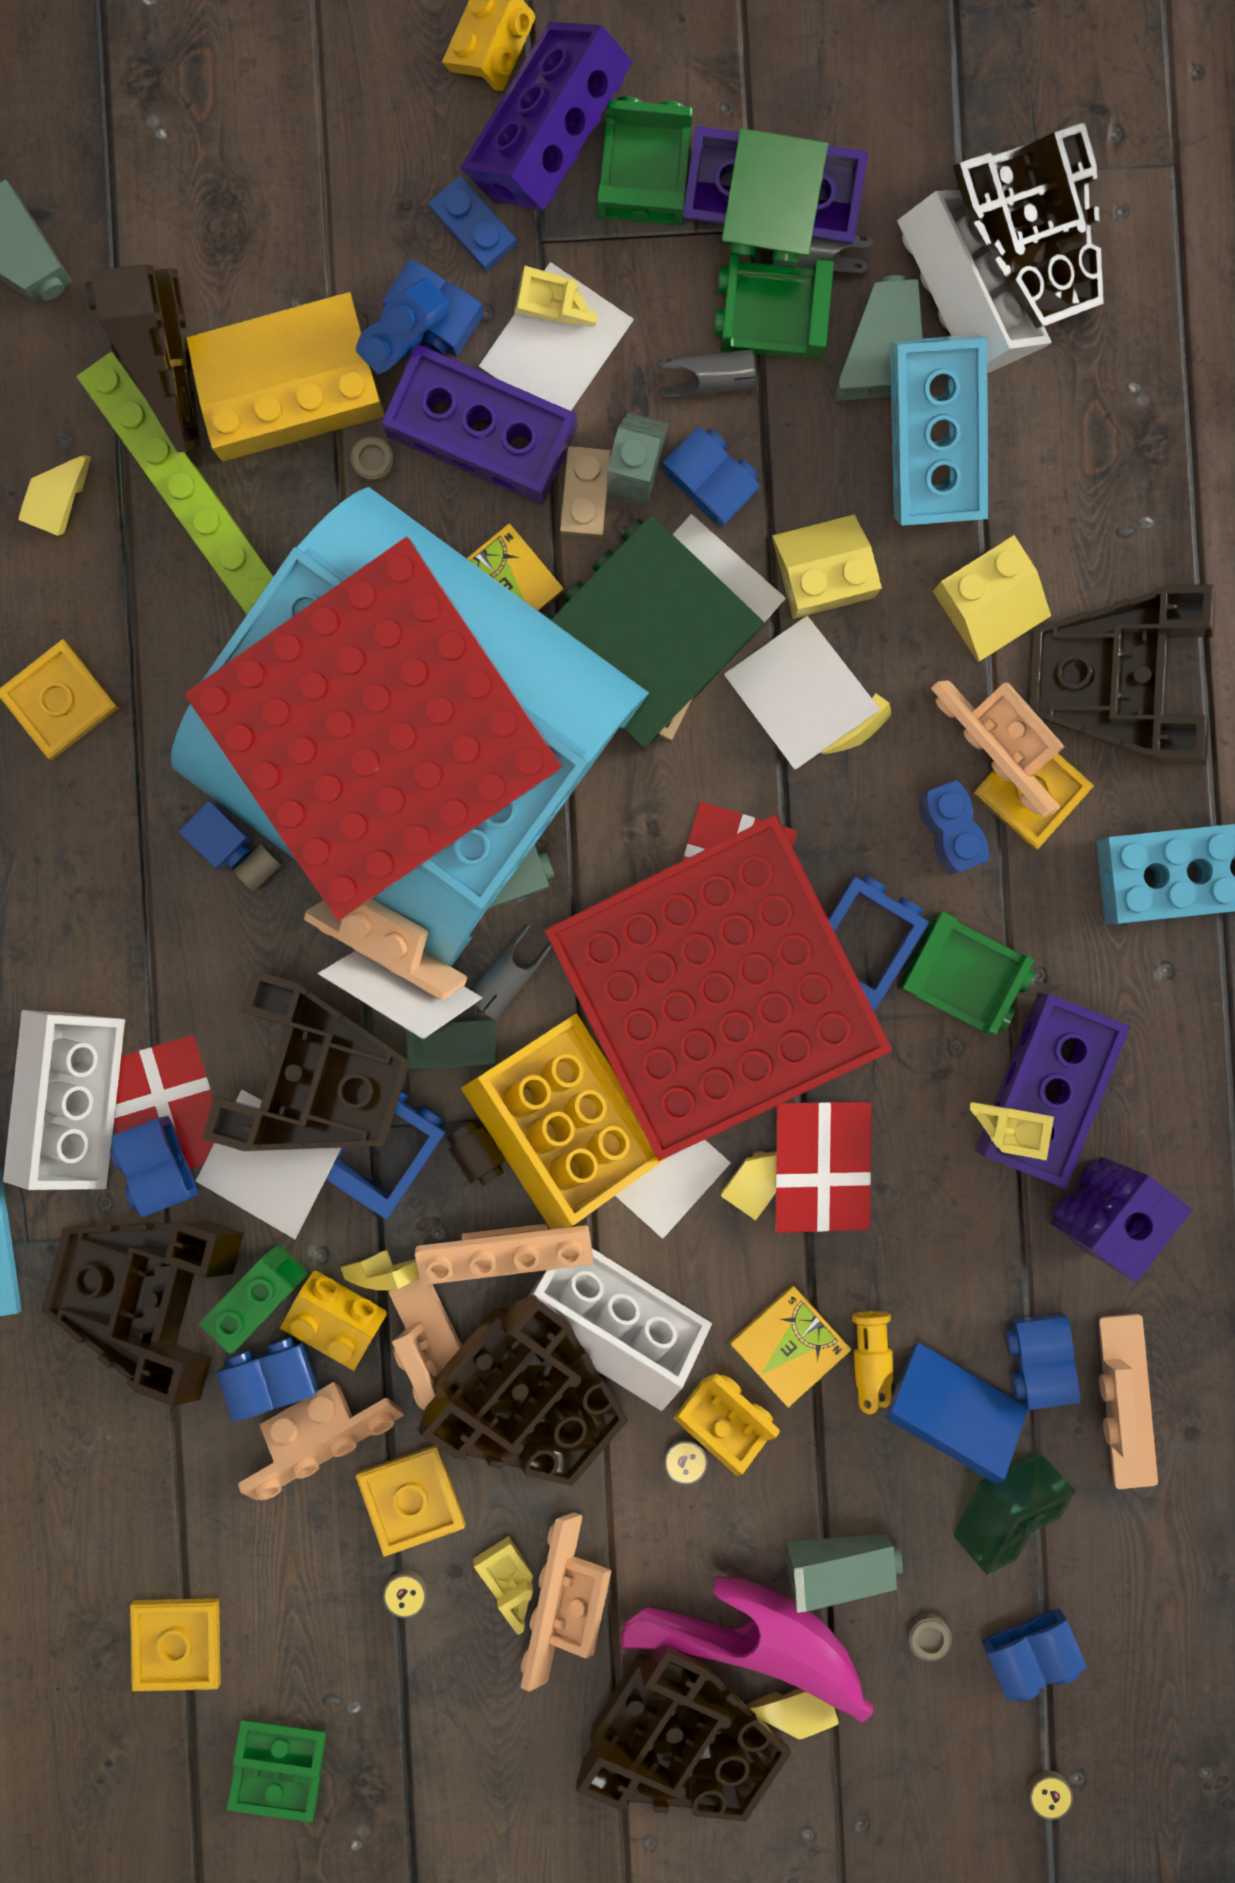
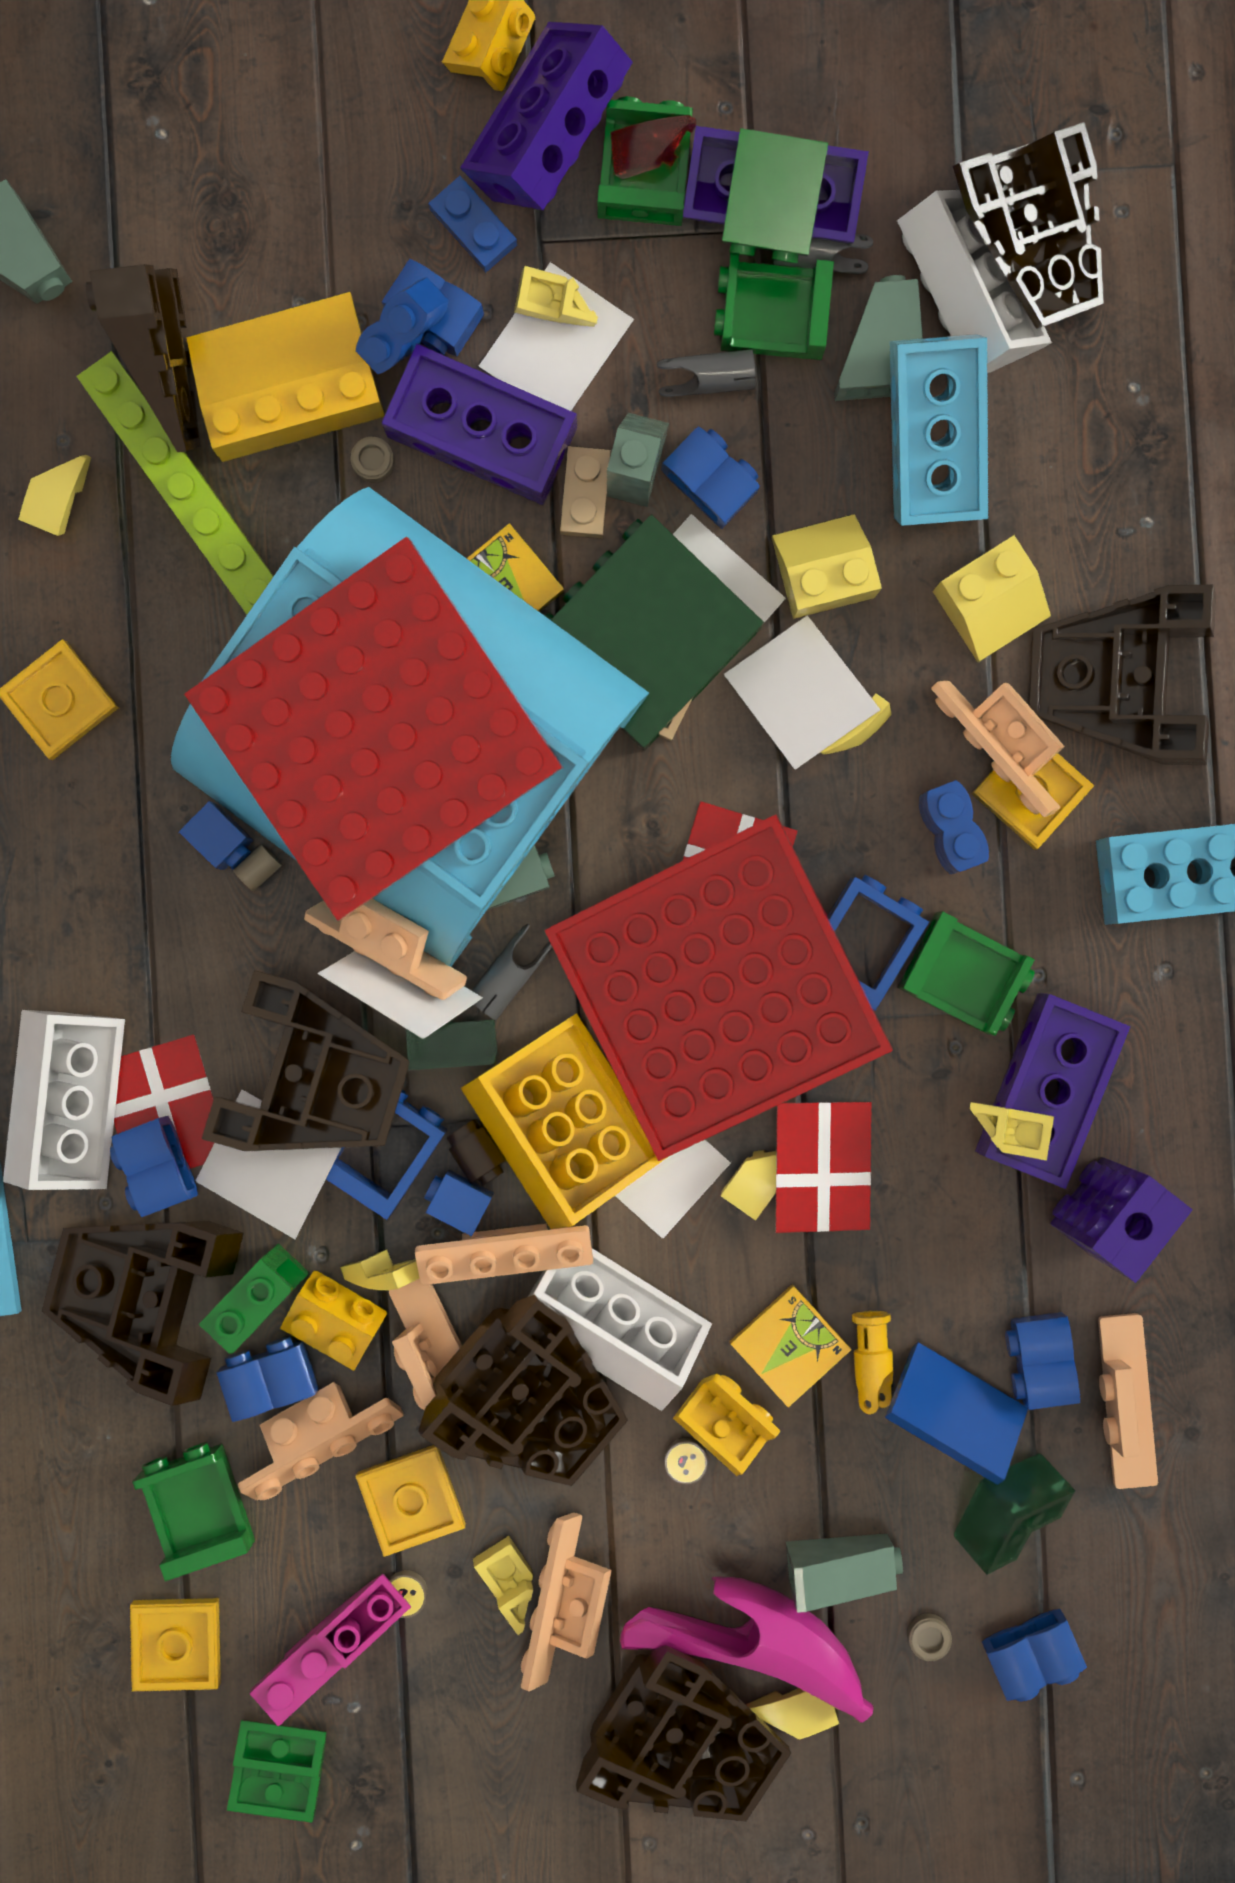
(195, 1509): none -> green panel
(329, 1648): none -> dark pink slope
(457, 1201): none -> blue brick
(648, 144): none -> clear red slope
(1049, 1795): tile -> none

